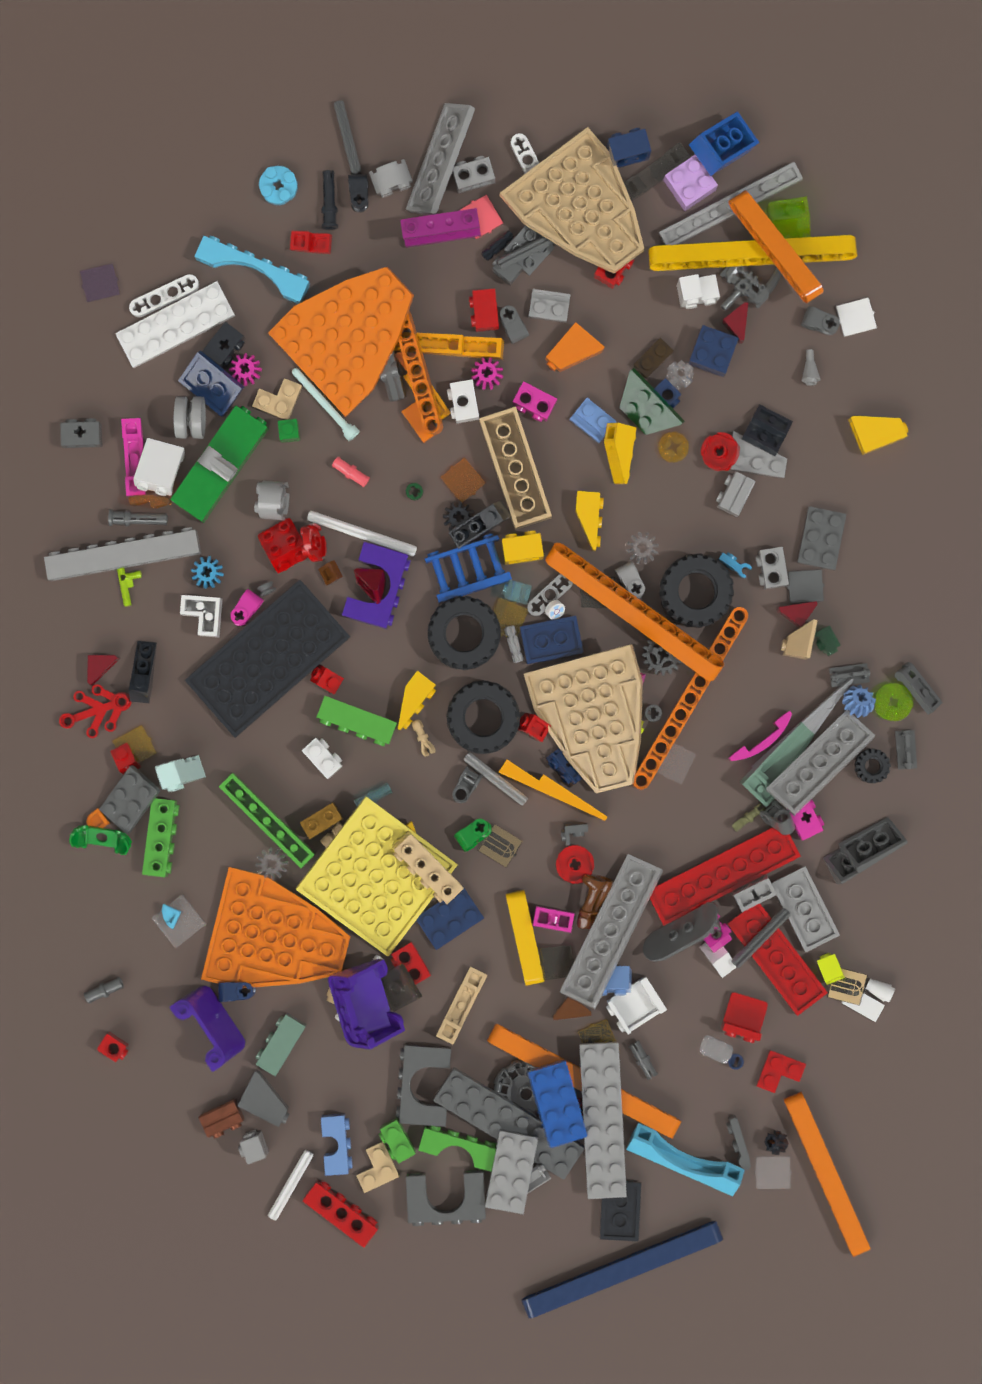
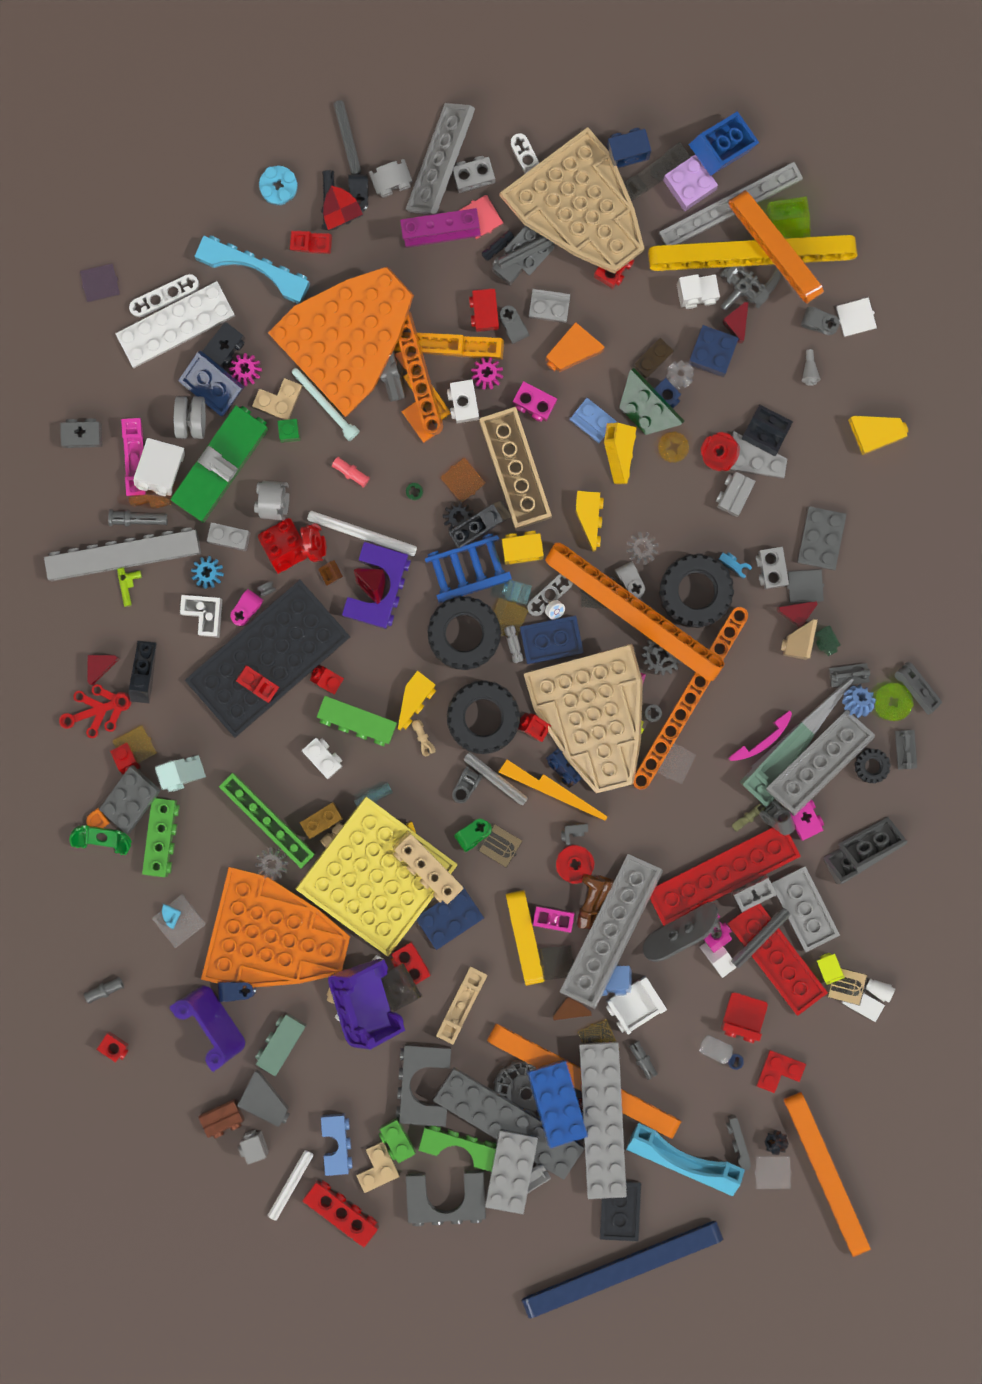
(228, 537): none -> light grey brick
(257, 683): none -> red slope
(340, 208): none -> shield

